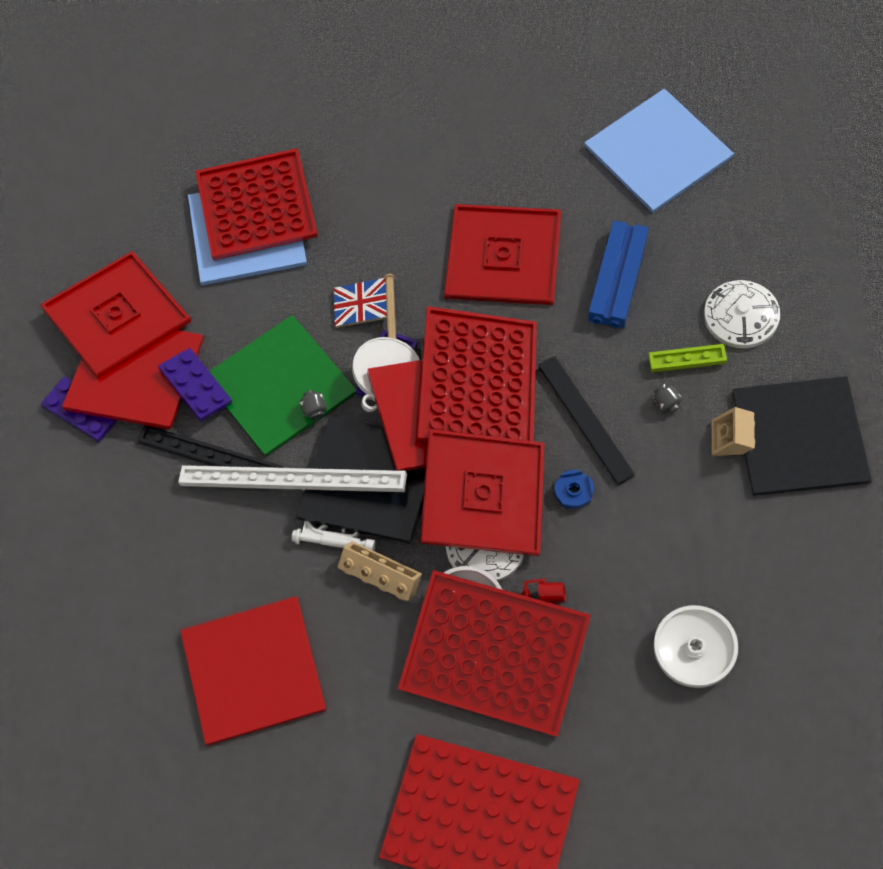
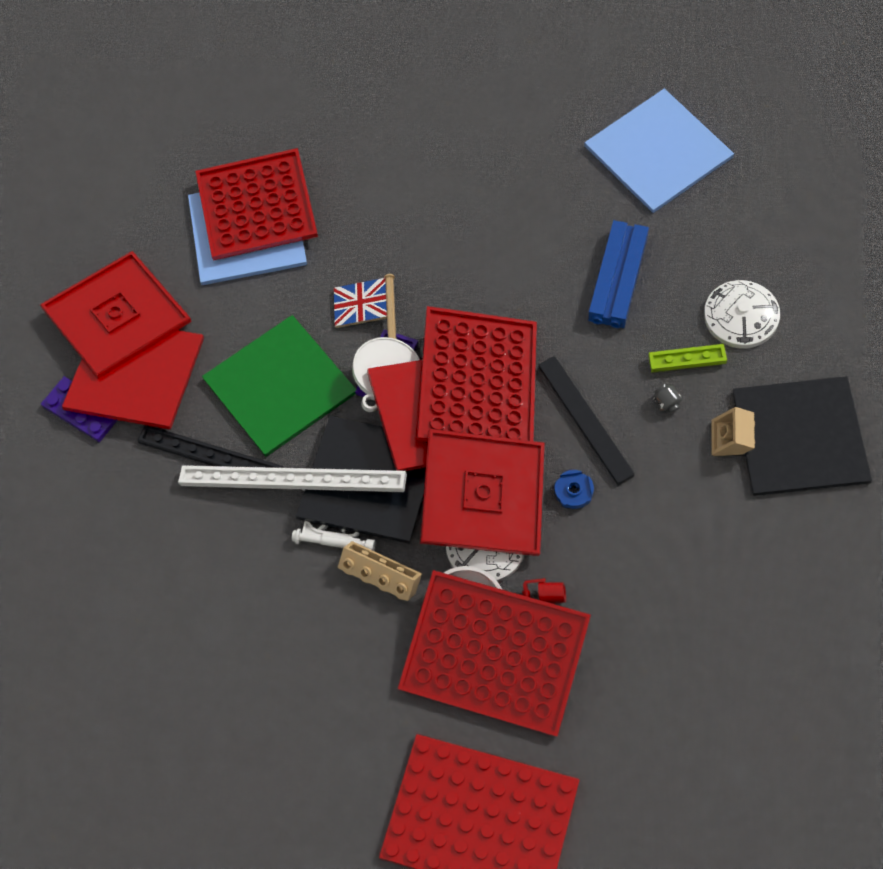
(195, 384): dark purple plate -> none
(252, 670): red tile -> none
(313, 404): dark grey head -> none
(503, 254): red tile -> none
(695, 646): white dish -> none

